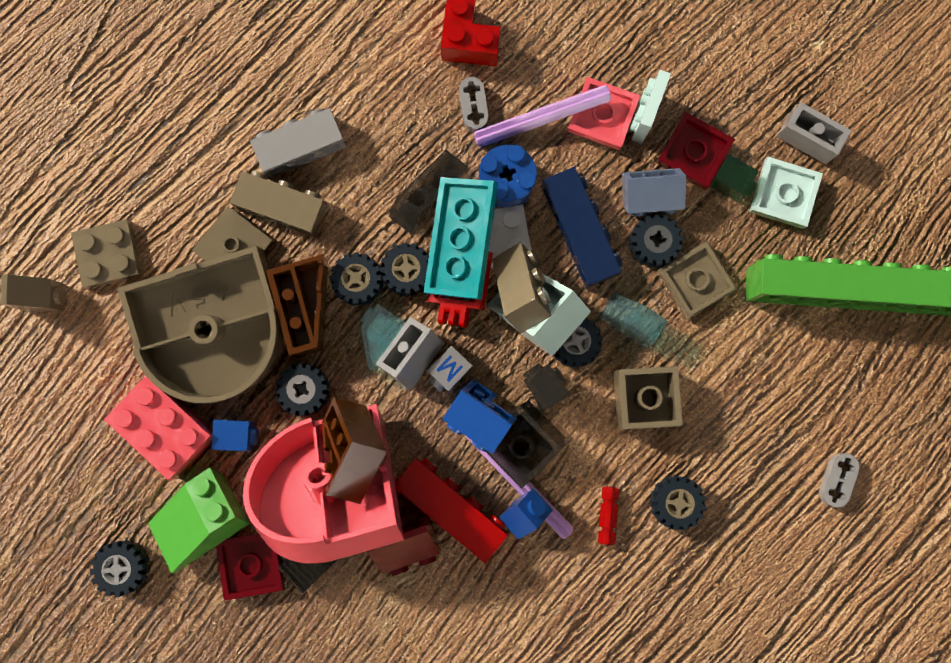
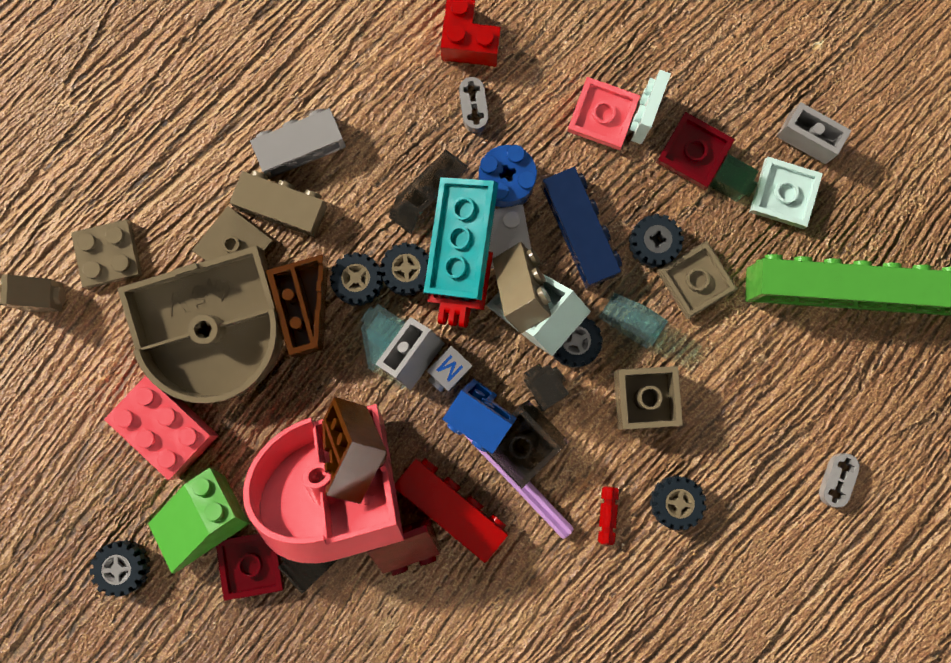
(234, 435): blue brick -> none
(311, 395): black wheel -> none
(526, 513): blue brick -> none
(542, 116): lavender axle -> none
(653, 191): sand blue brick -> none

